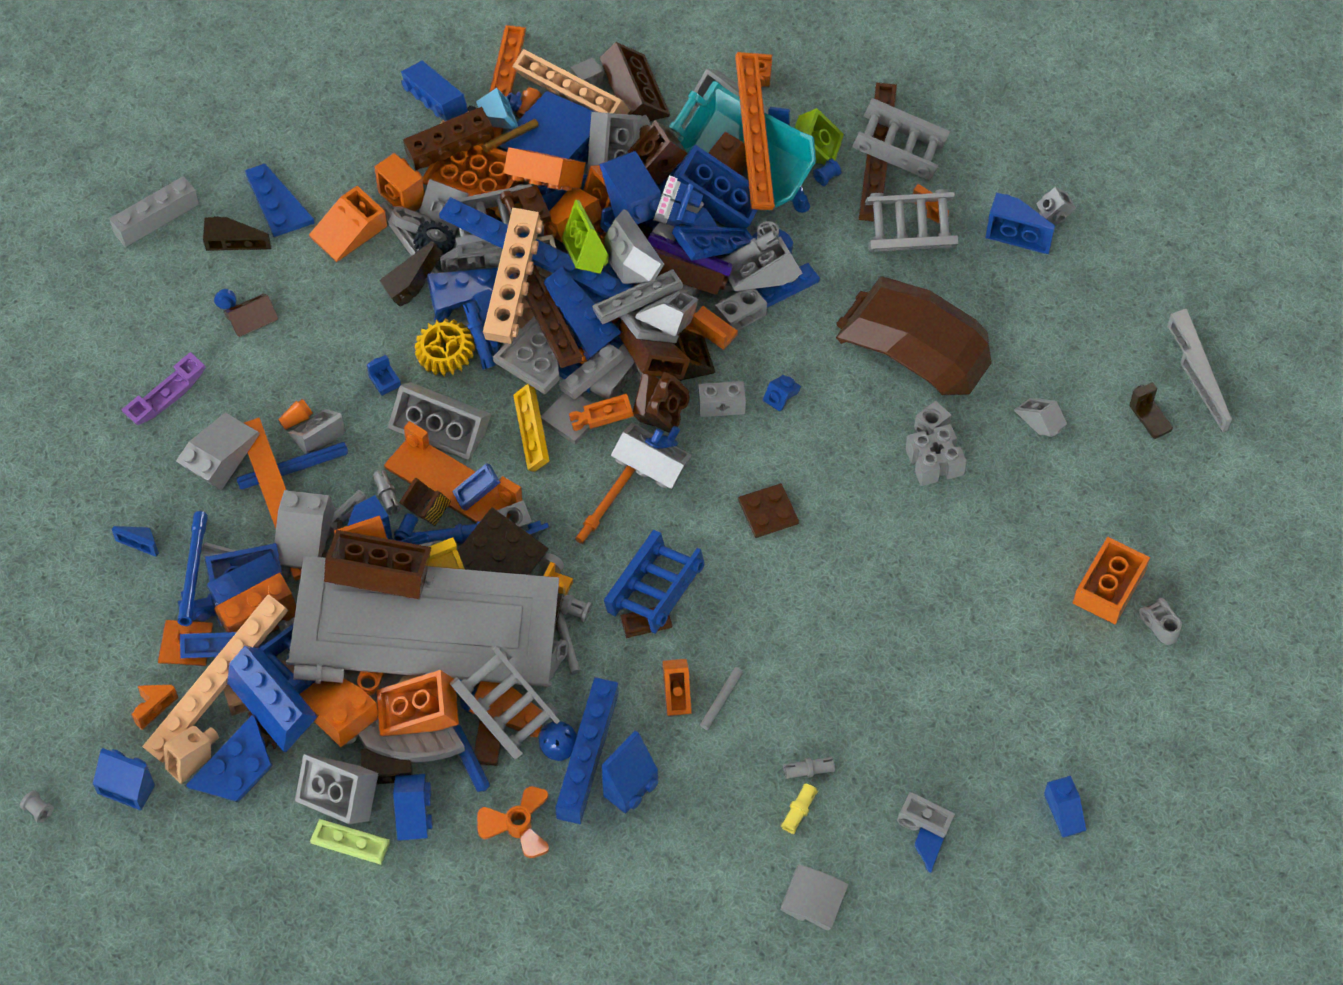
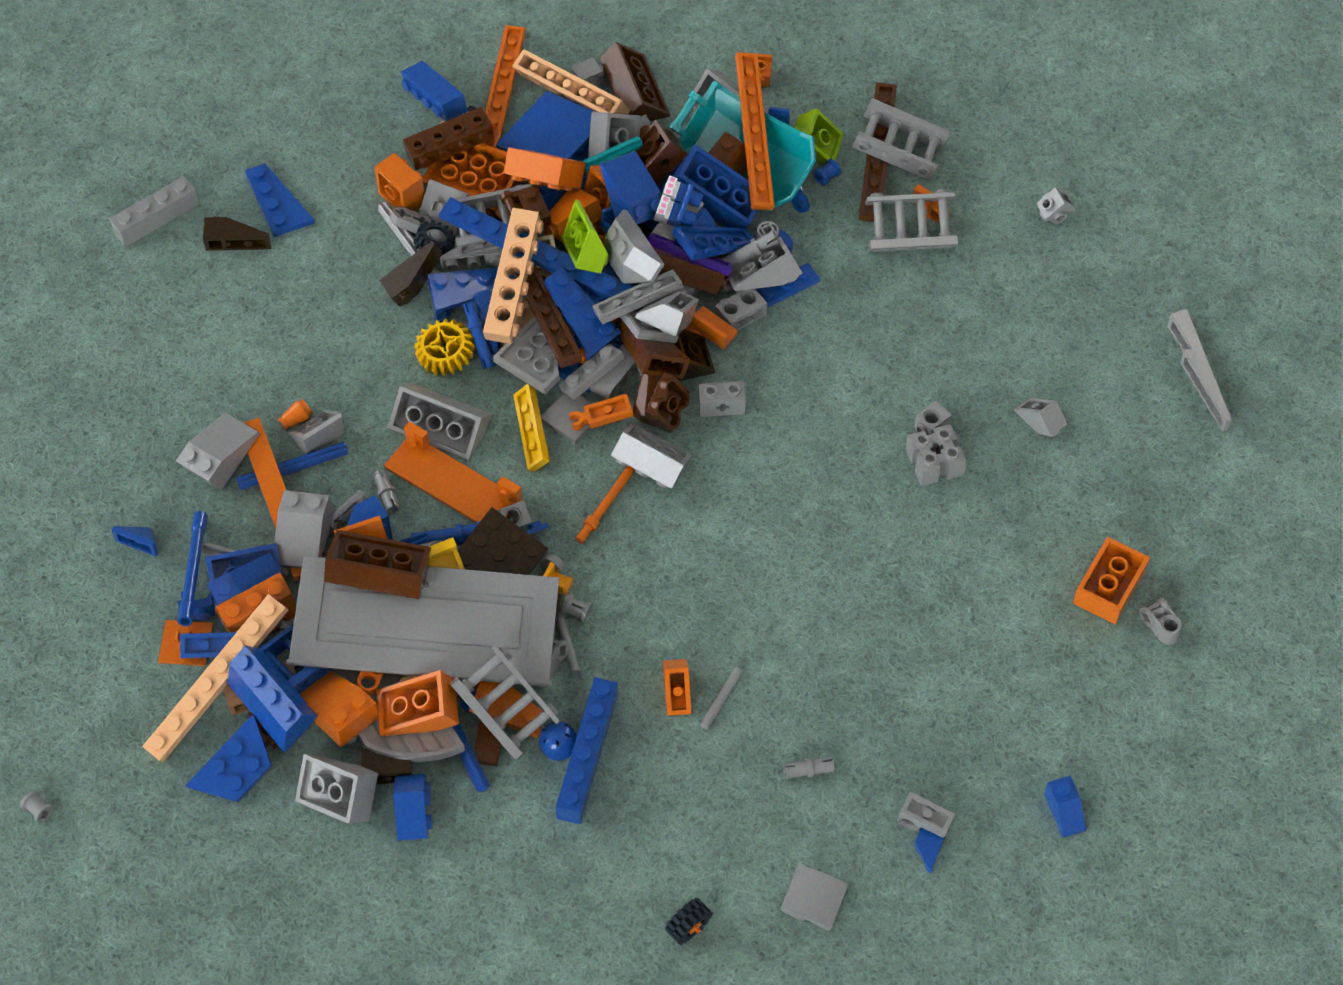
(123, 778): blue slope -> none
(157, 700): orange slope -> none
(167, 392): medium lavender slope -> none
(188, 752): light nougat torso -> none
(225, 299): blue plate -> none
(251, 314): reddish brown panel -> none
(318, 673): light grey pin -> none
(349, 224): orange slope -> none
(350, 841): yellowish green tile -> none
(383, 375): blue bracket -> none
(406, 527): blue pin -> none
(418, 495): reddish brown piece -> none
(476, 486): blue tile -> none
(493, 822): orange piece -> none
(498, 109): medium azure slope -> none
(510, 135): pearl gold bar -> none
(514, 101): blue plate -> none
(528, 99): orange cone -> none
(614, 152): none -> teal axle
(629, 774): blue slope -> none
(638, 625): reddish brown tile -> none
(643, 564): blue fence -> none
(659, 442): blue piece -> none
(688, 921): none -> black wheel
(768, 510): reddish brown plate -> none
(780, 391): blue bracket -> none
(799, 808): light yellow pin -> none
(920, 334): reddish brown windscreen -> none
(1018, 225): blue slope -> none
(1148, 412): dark brown bracket -> none

